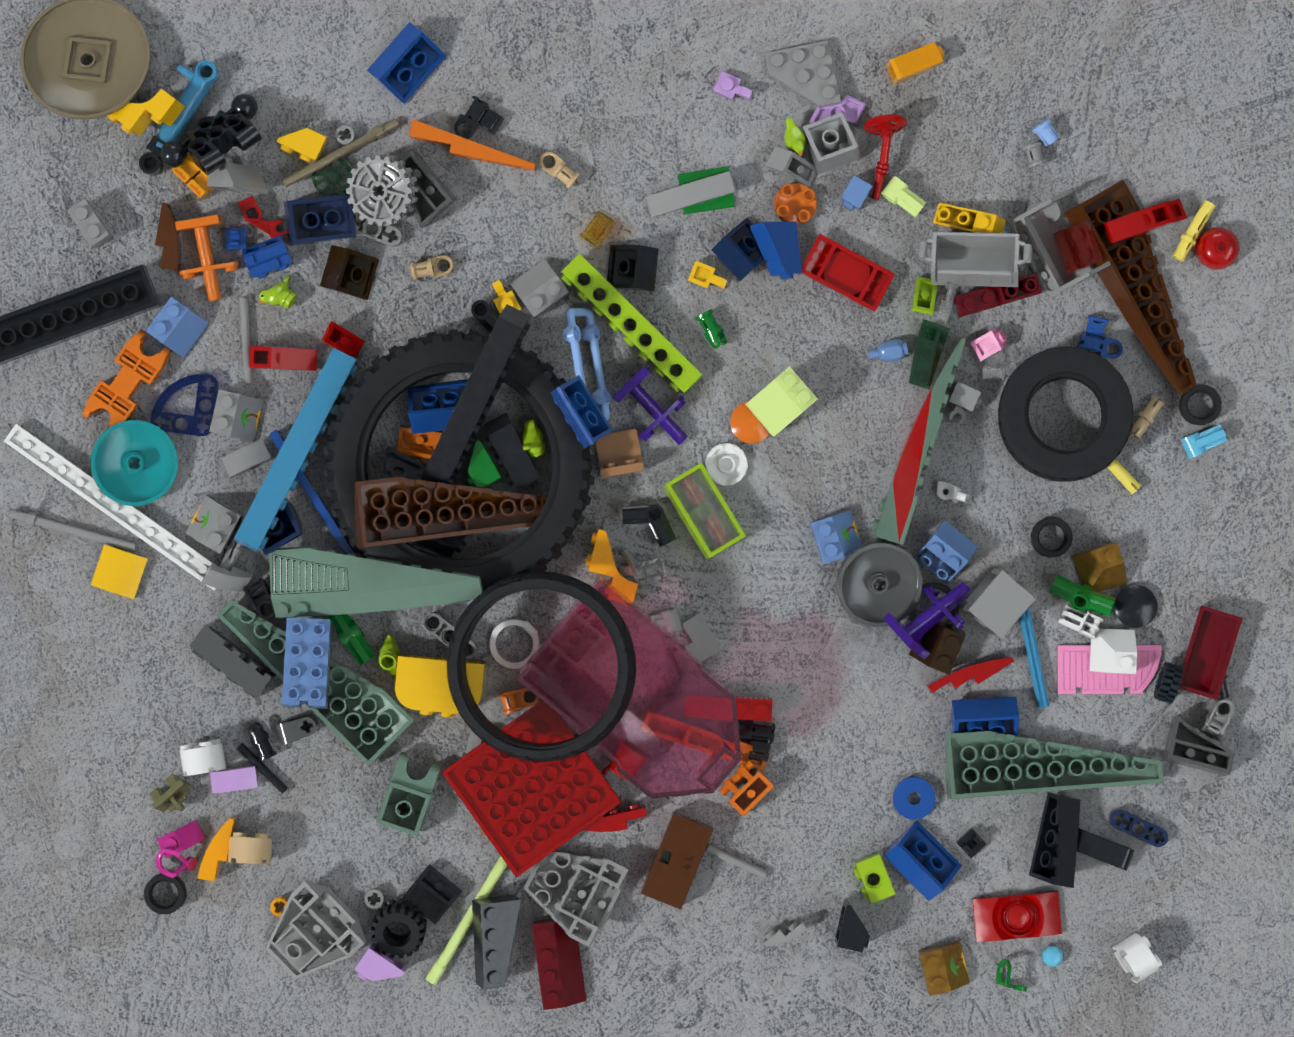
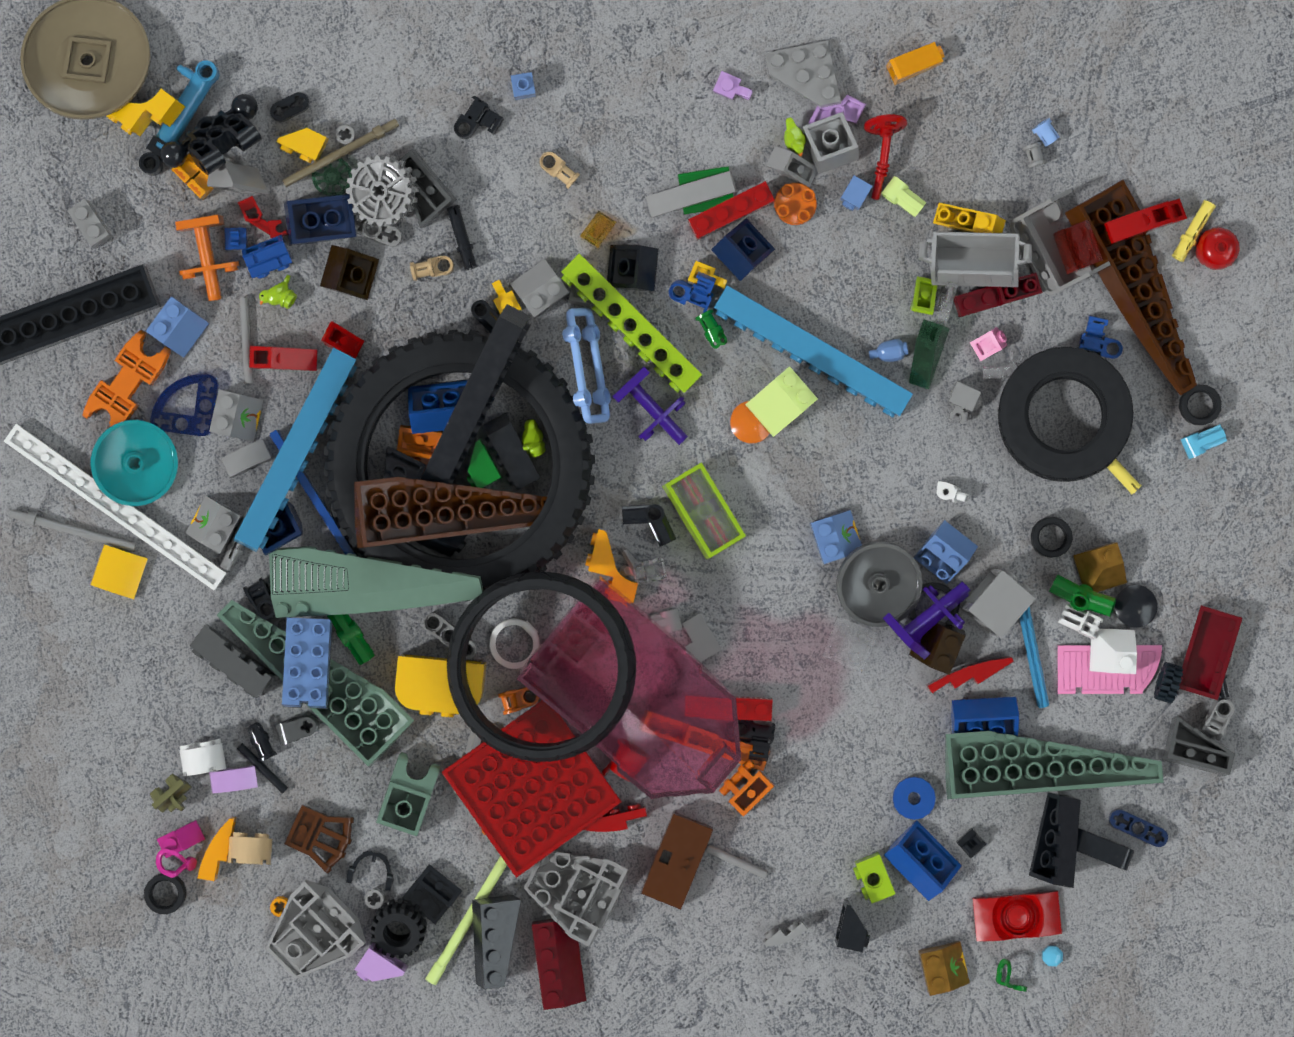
(169, 239): reddish brown slope -> none
(226, 580): light grey slope -> none
(287, 102): none -> black beam
(307, 829): none -> reddish brown plate
(389, 655): lime animal -> none
(389, 879): none -> black piece
(406, 62): blue slope -> none
(462, 239): none -> black pin
(466, 148): orange slope -> none
(523, 86): none -> medium blue brick
(581, 411): blue slope -> none
(619, 453): medium nougat bracket -> none
(696, 295): none -> blue piece
(726, 464): white tile -> none
(731, 210): none -> red arch
(779, 247): blue slope -> none
(812, 351): none -> dark azure brick
(847, 273): red slope -> none
(907, 478): wedge -> none
(1136, 957): white brick -> none
(1146, 417): tan pin -> none

